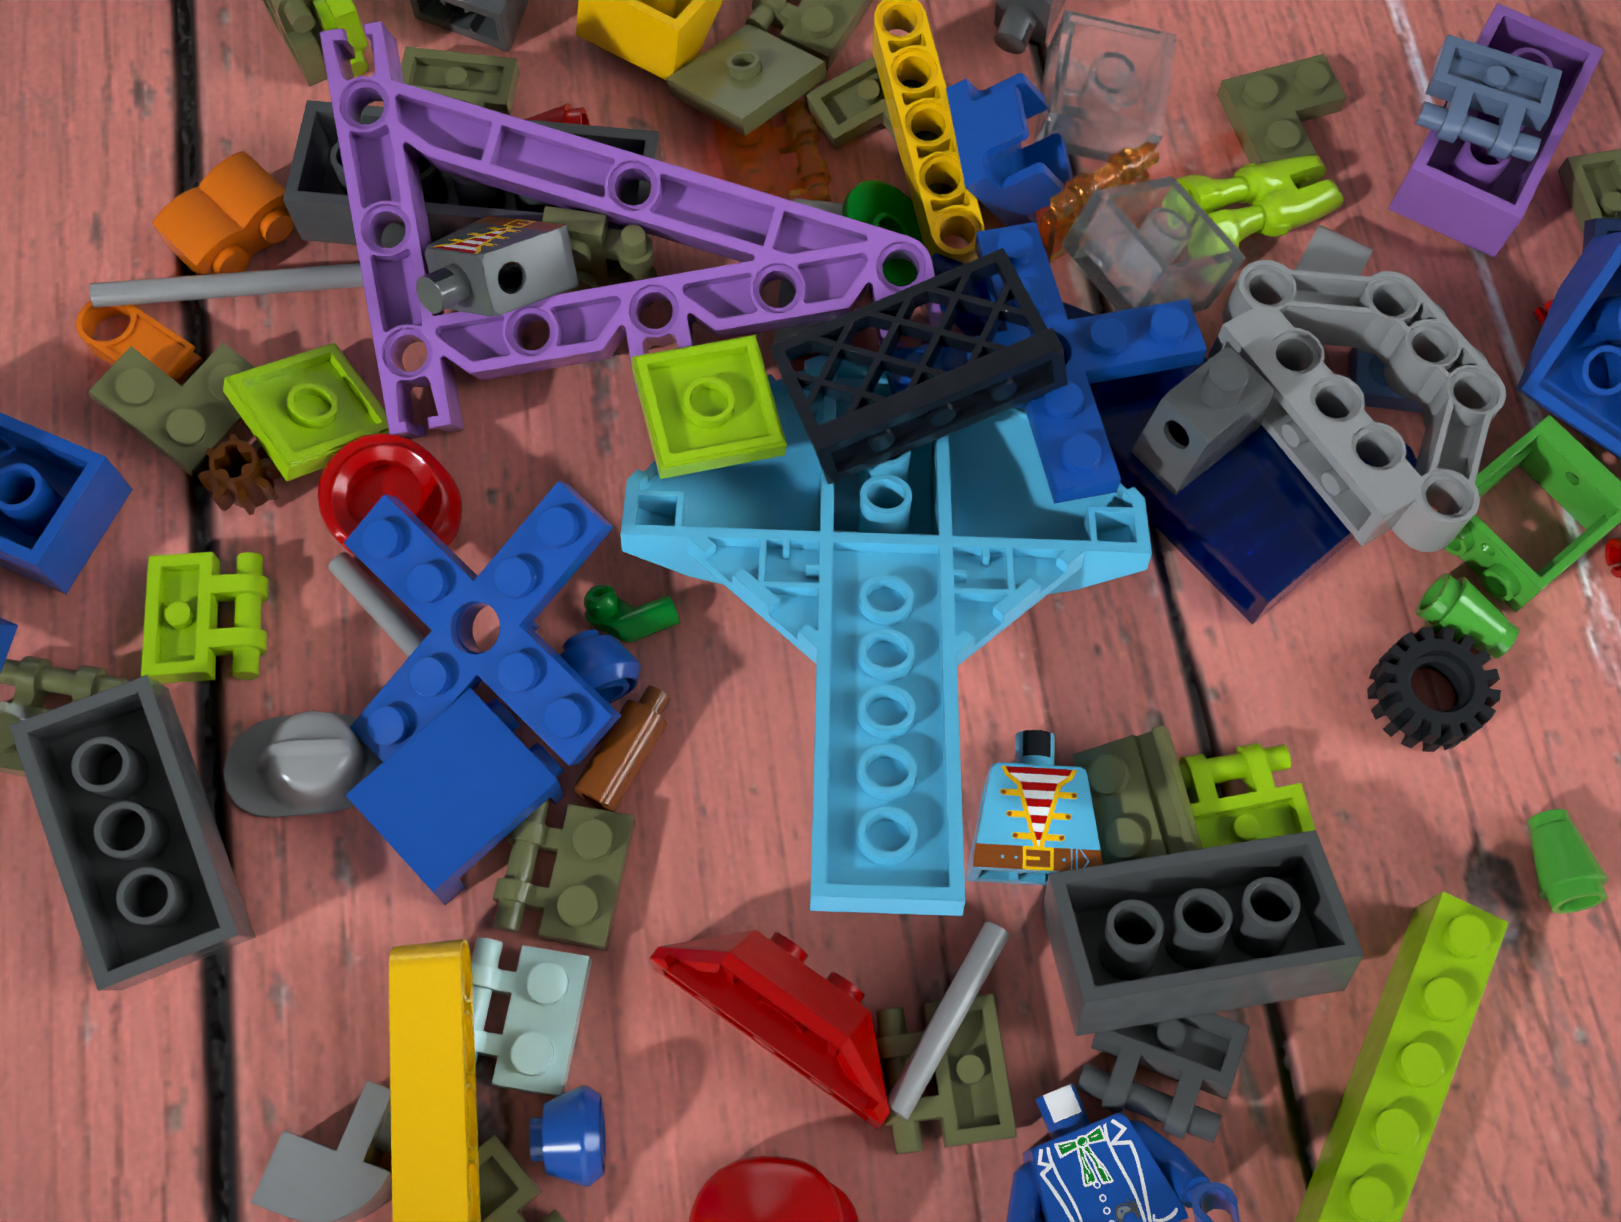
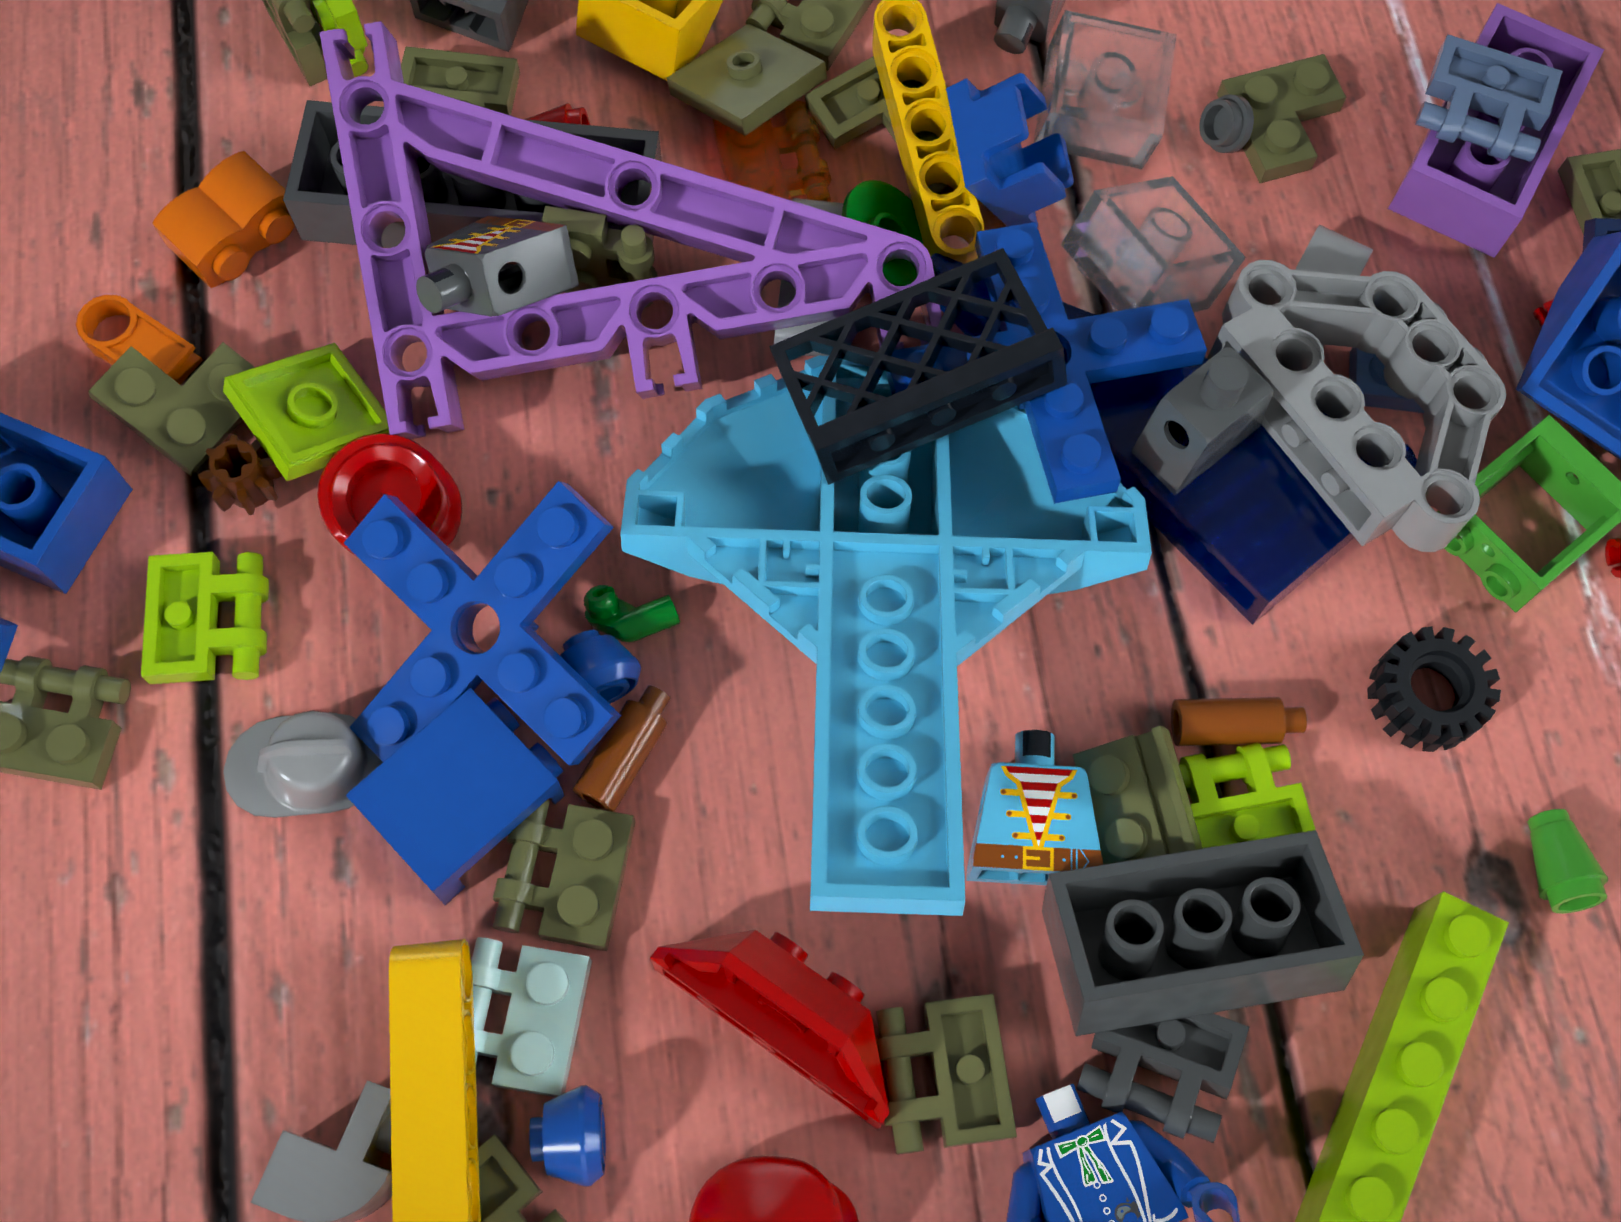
(131, 833): dark grey brick -> none
(225, 285): light grey bar -> none
(376, 603): light grey bar -> none
(708, 406): lime plate -> none
(946, 1020): light grey bar -> none
(1122, 168): clear orange plate -> none
(1227, 123): none -> dark grey plate
(1234, 721): none -> dark orange cylinder
(1281, 194): lime piece -> none
(1466, 610): bright green cone -> none

